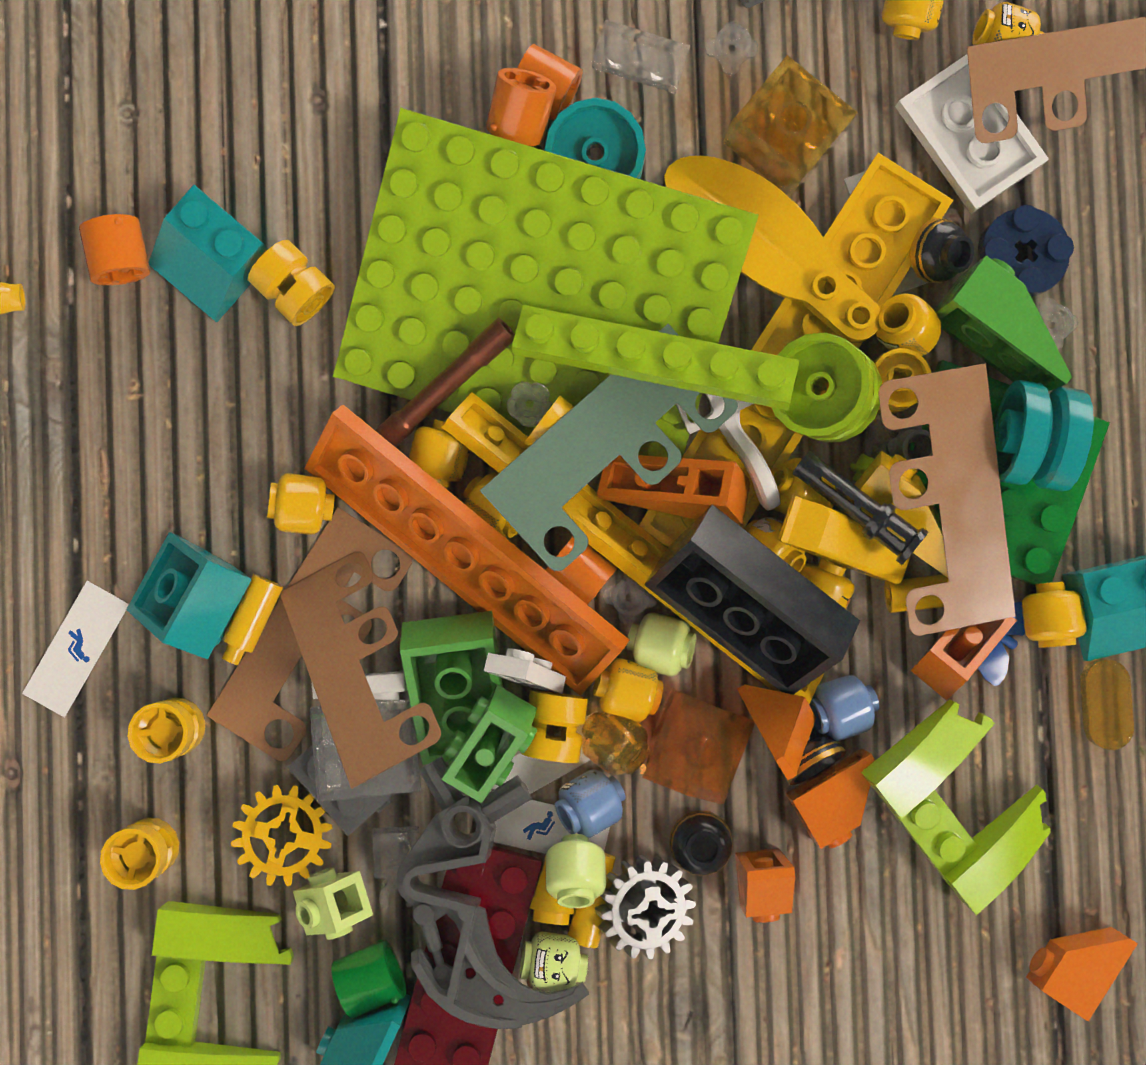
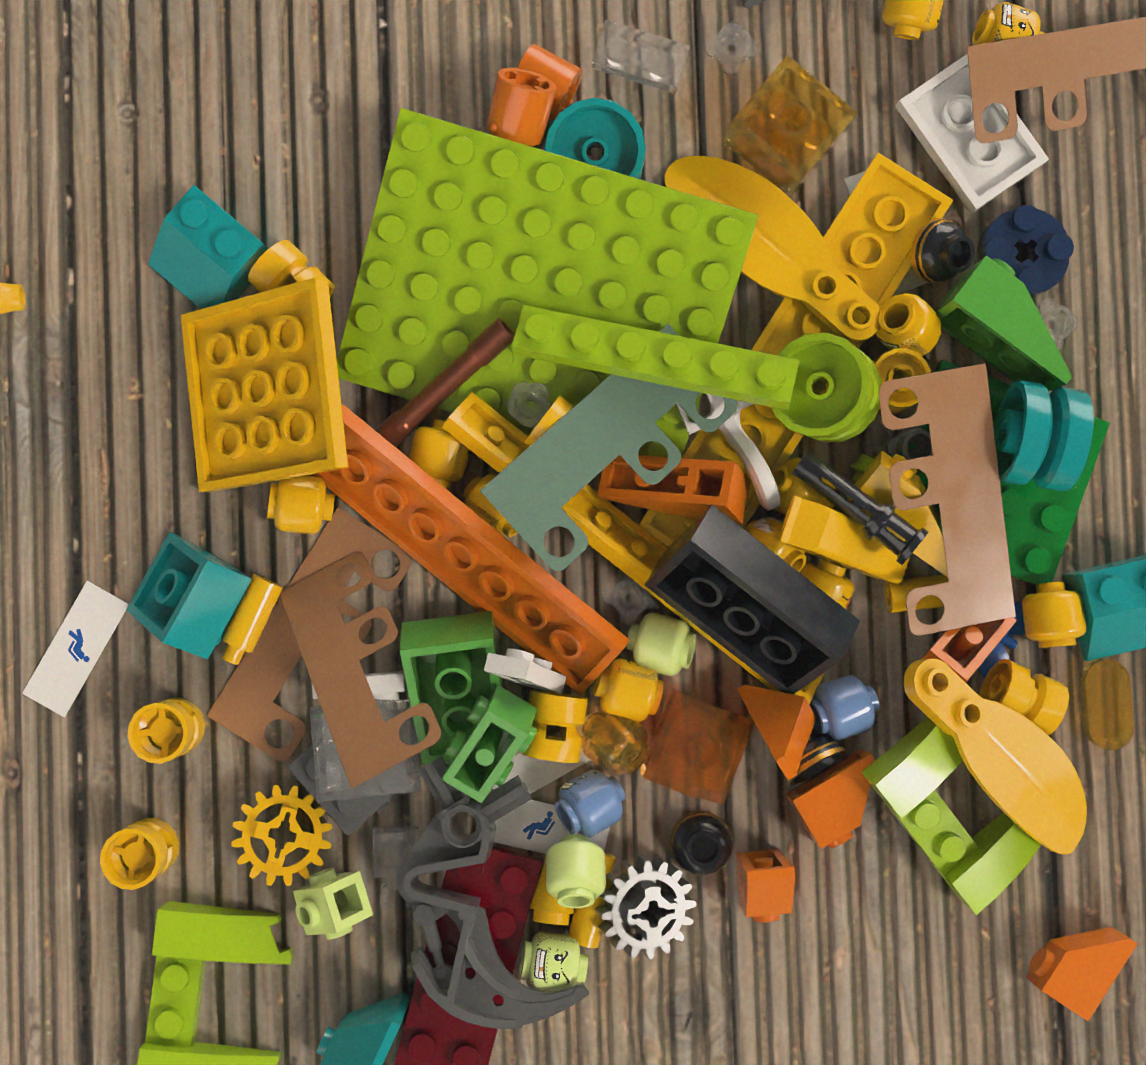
(114, 249): orange piece -> none
(264, 387): none -> yellow plate
(368, 979): green piece -> none
(585, 574): orange piece -> none
(1005, 755): none -> yellow plant
(1035, 697): none -> yellow wheel

